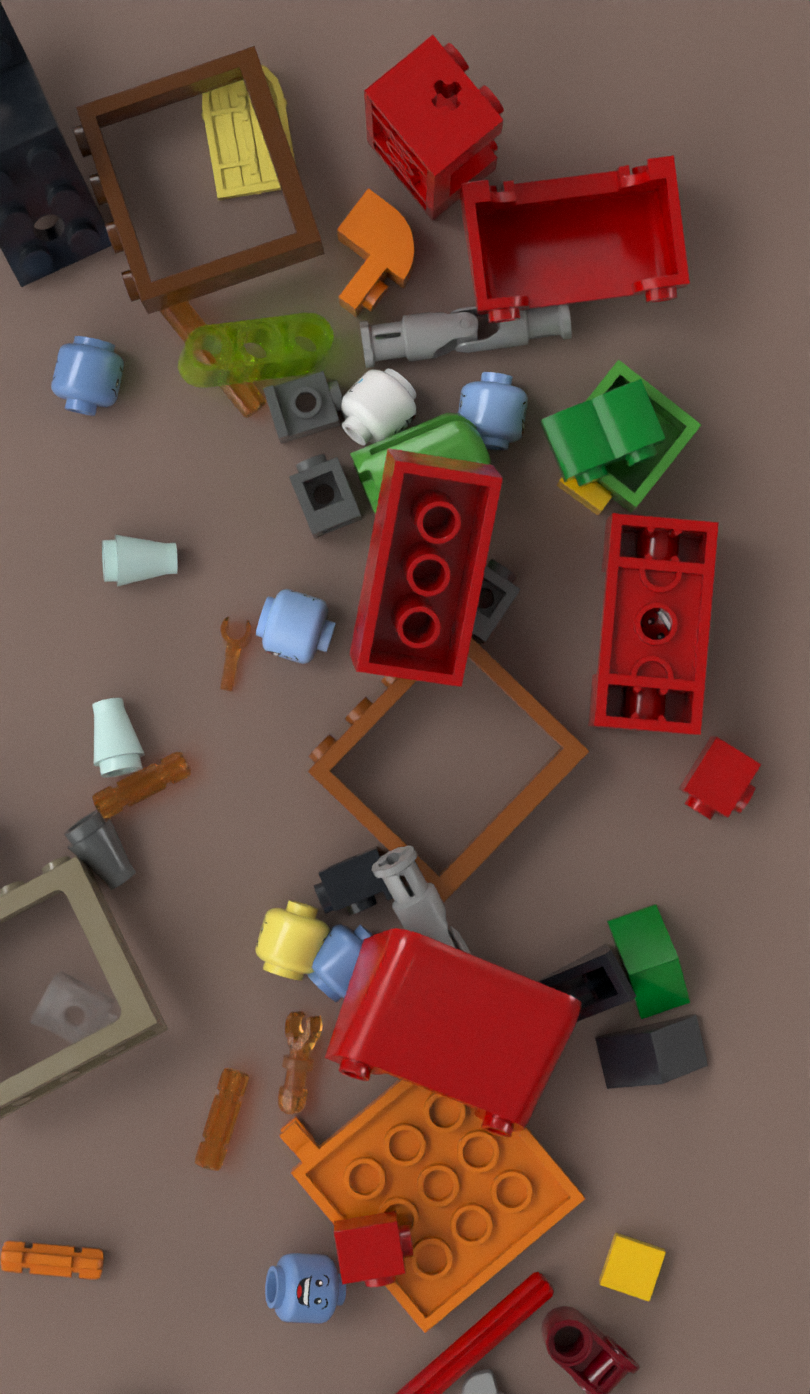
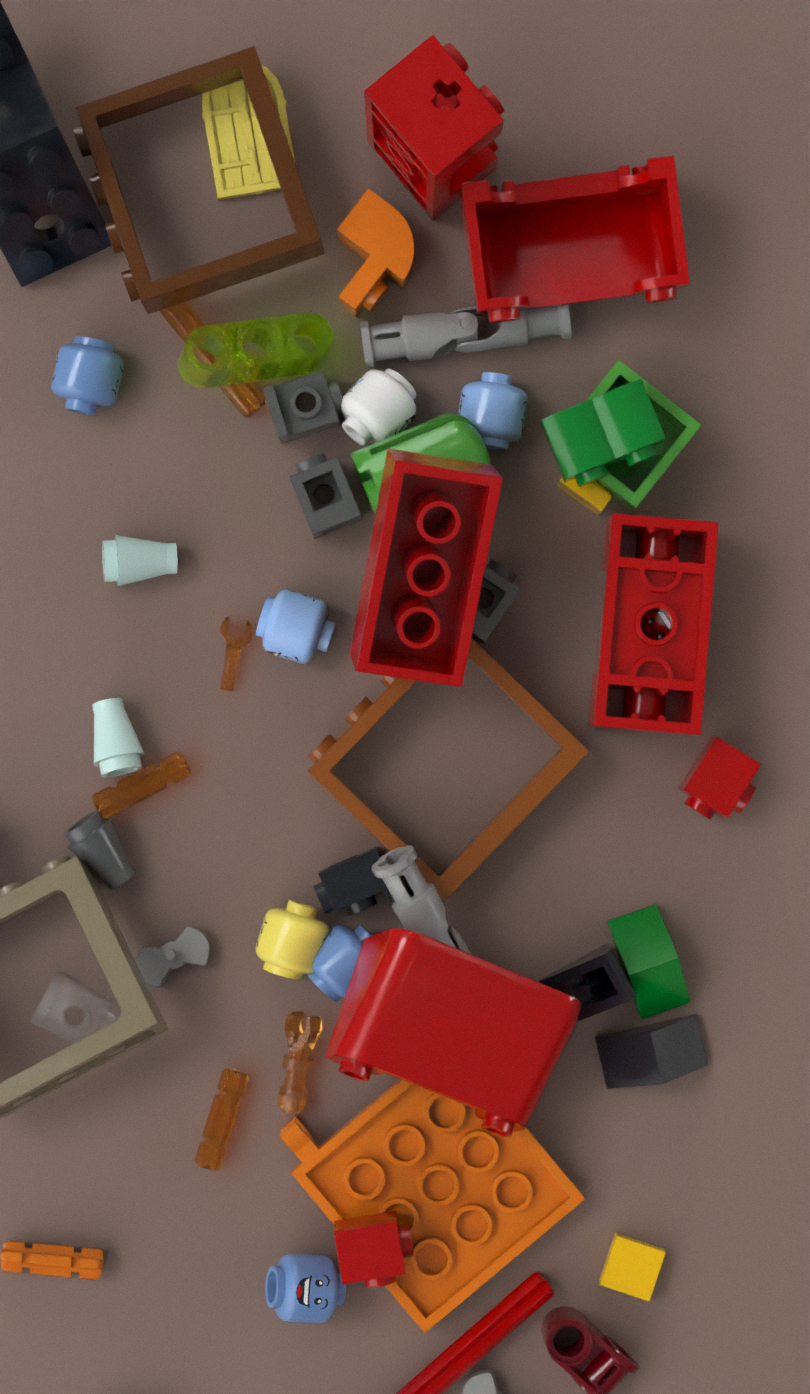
(190, 947): none -> light grey piece

